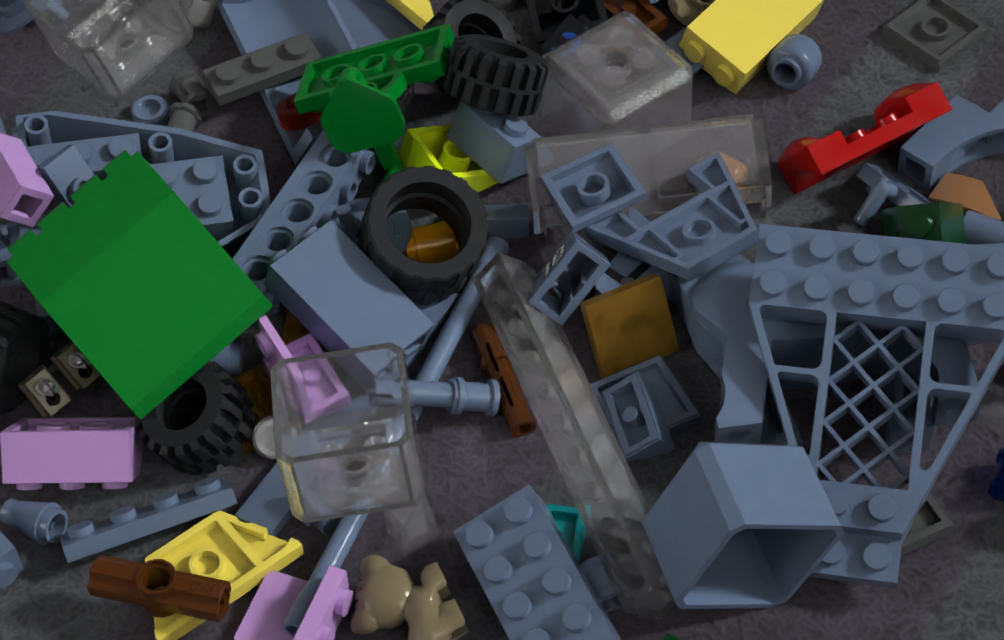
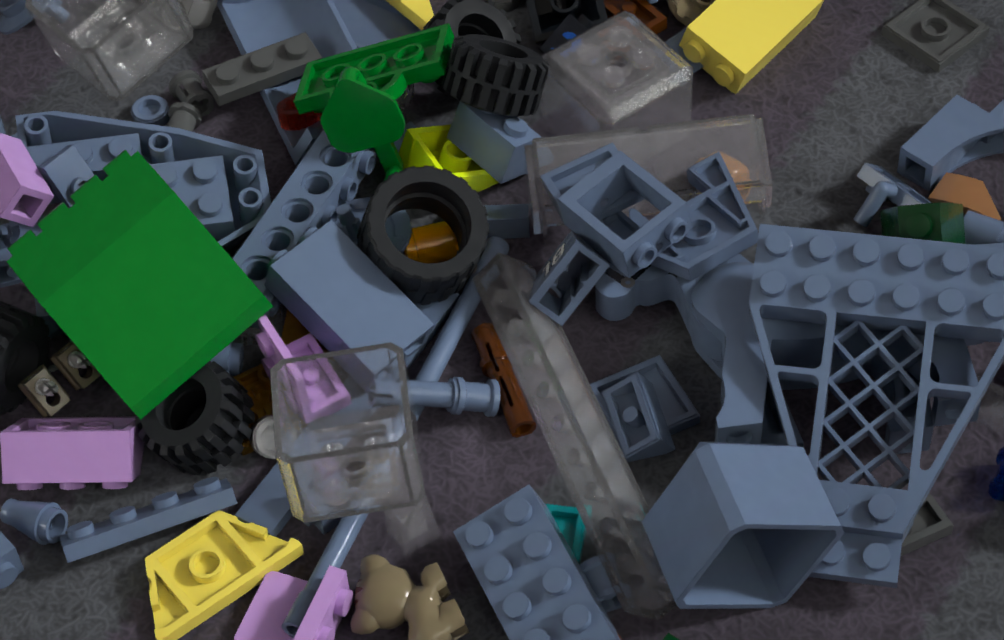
(135, 584): reddish brown piece -> none
(603, 188): none -> sand blue window
(629, 325): pearl gold tile -> none
(794, 62): sand blue head -> none
(896, 118): red piece -> none

